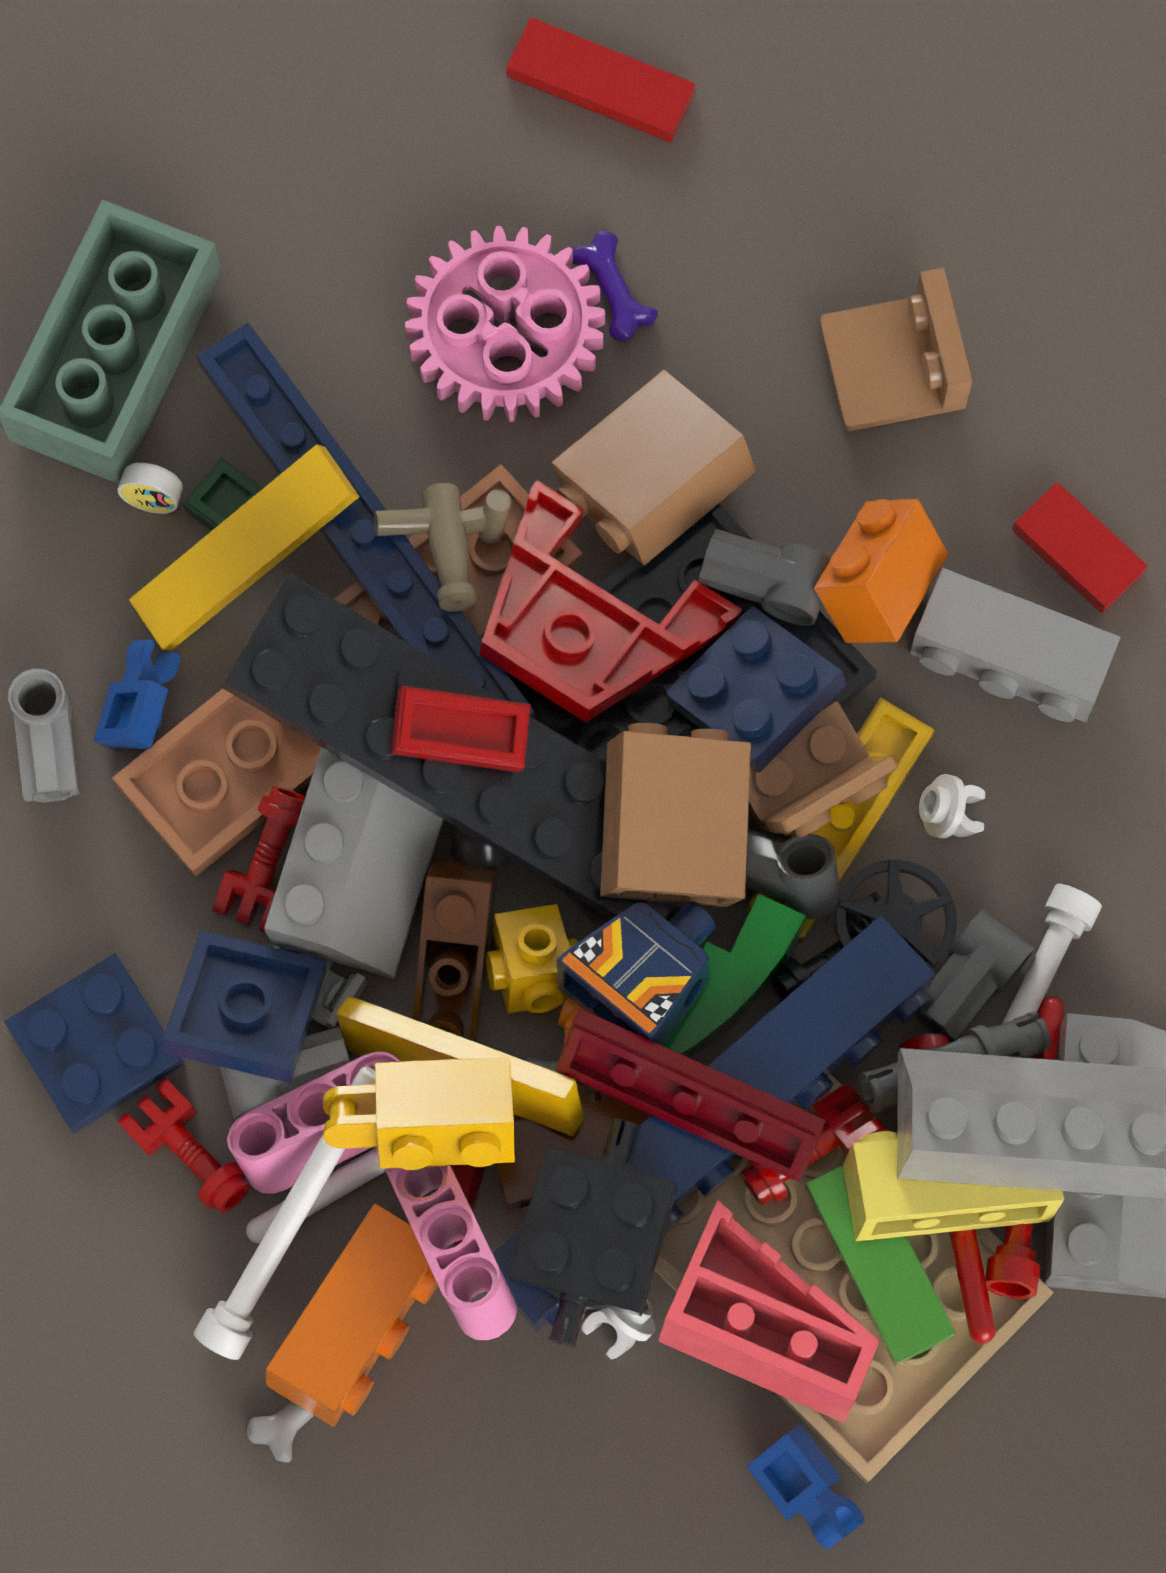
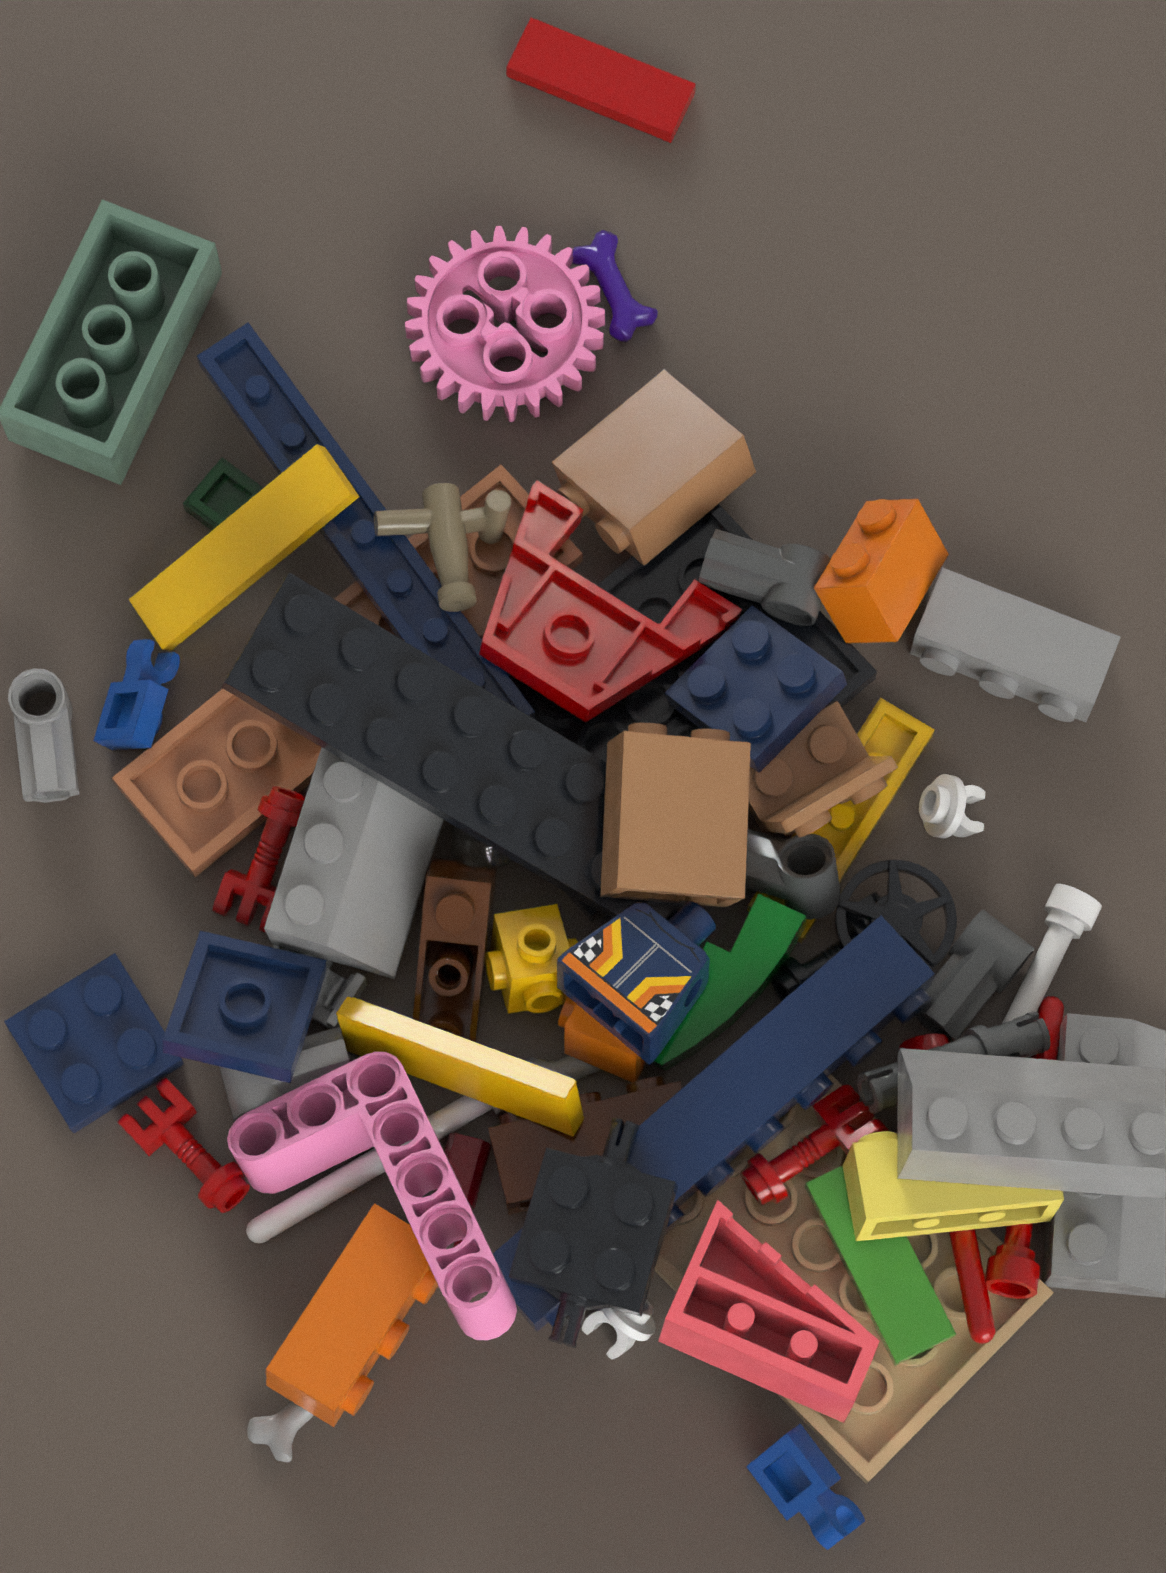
(150, 488): white tile -> none
(227, 1326): white piece -> none
(427, 1113): yellow brick -> none
(460, 729): red tile -> none
(690, 1095): dark red tile -> none
(898, 357): medium nougat bracket -> none
(1079, 547): red tile -> none

